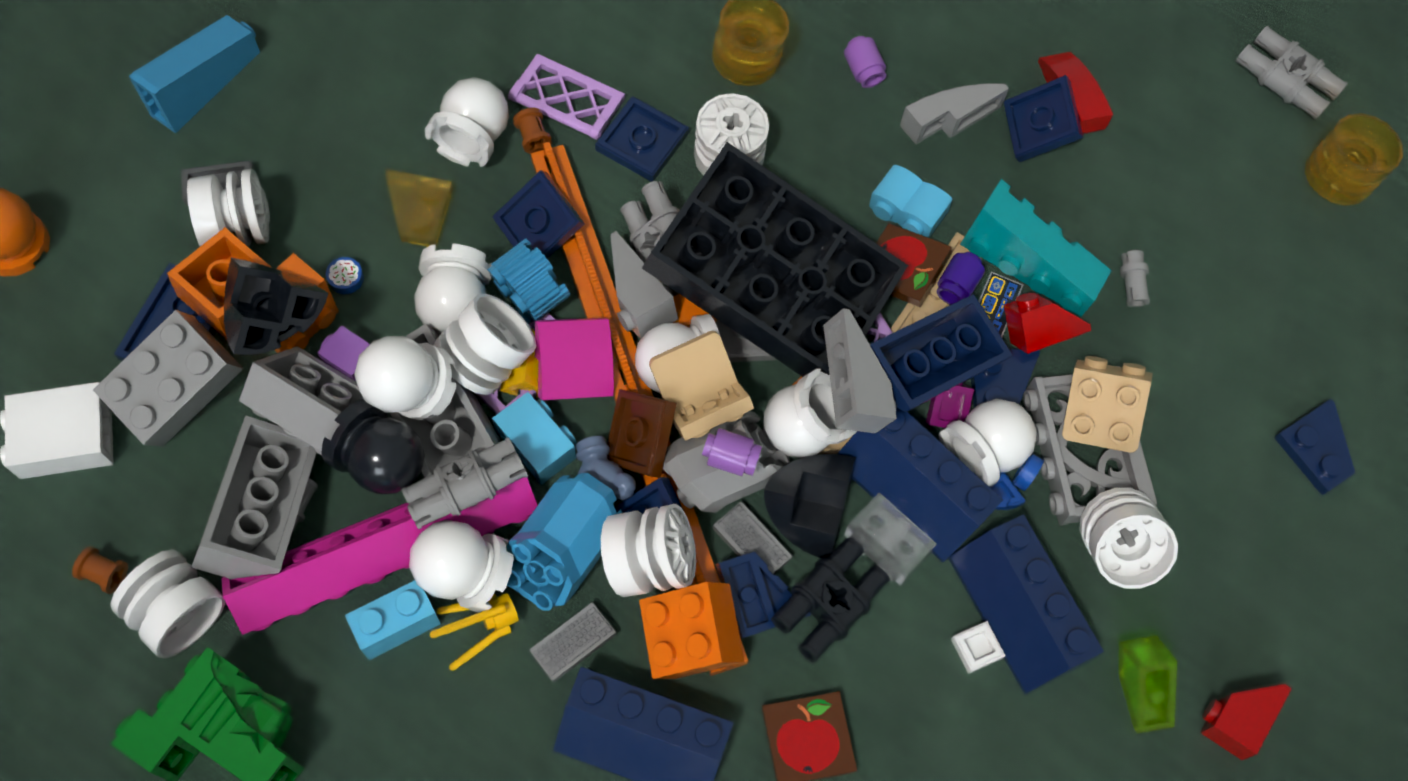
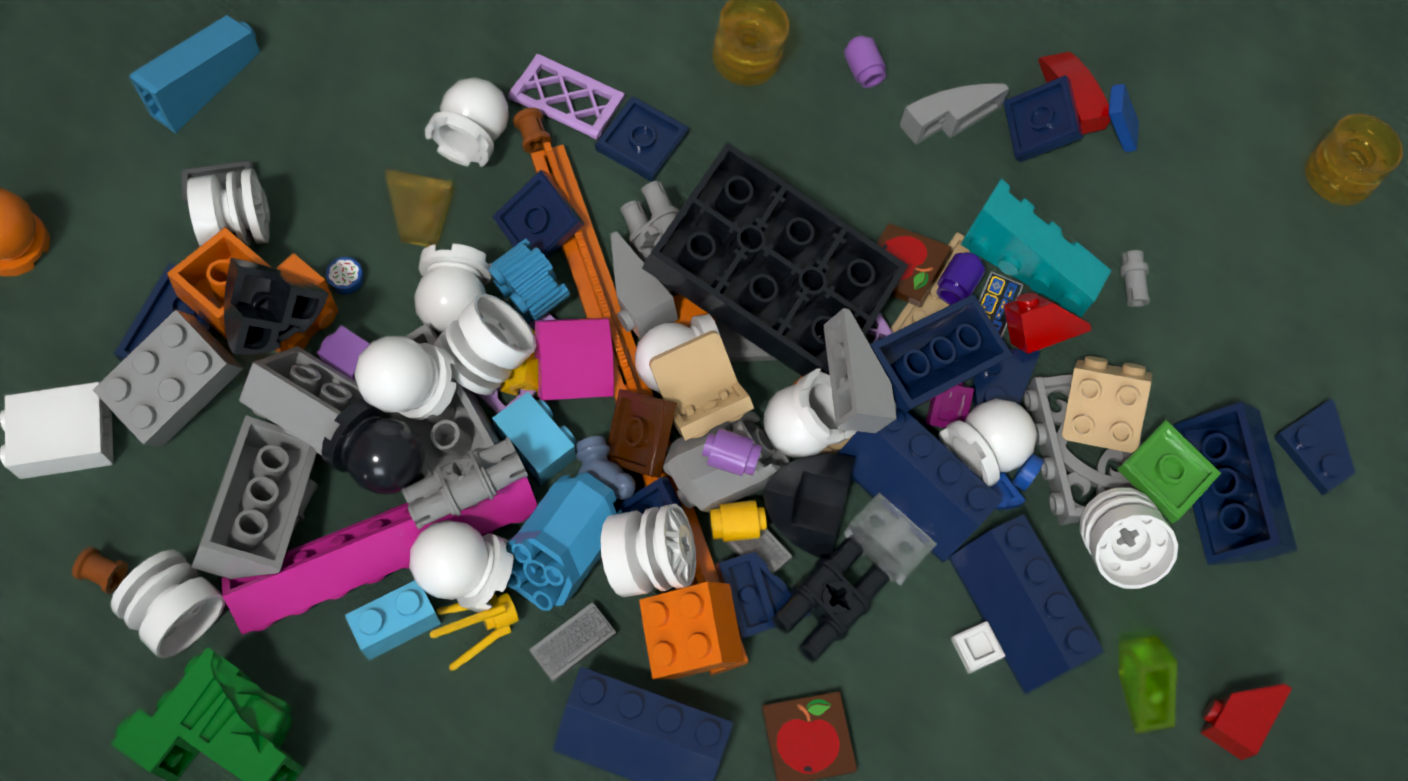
(731, 120): white wheel -> none
(737, 521): none -> yellow brick
(910, 201): medium azure brick -> none
(1124, 117): none -> blue tile
(1169, 471): none -> bright green tile
(1244, 508): none -> dark blue slope
(1291, 72): light grey pin -> none

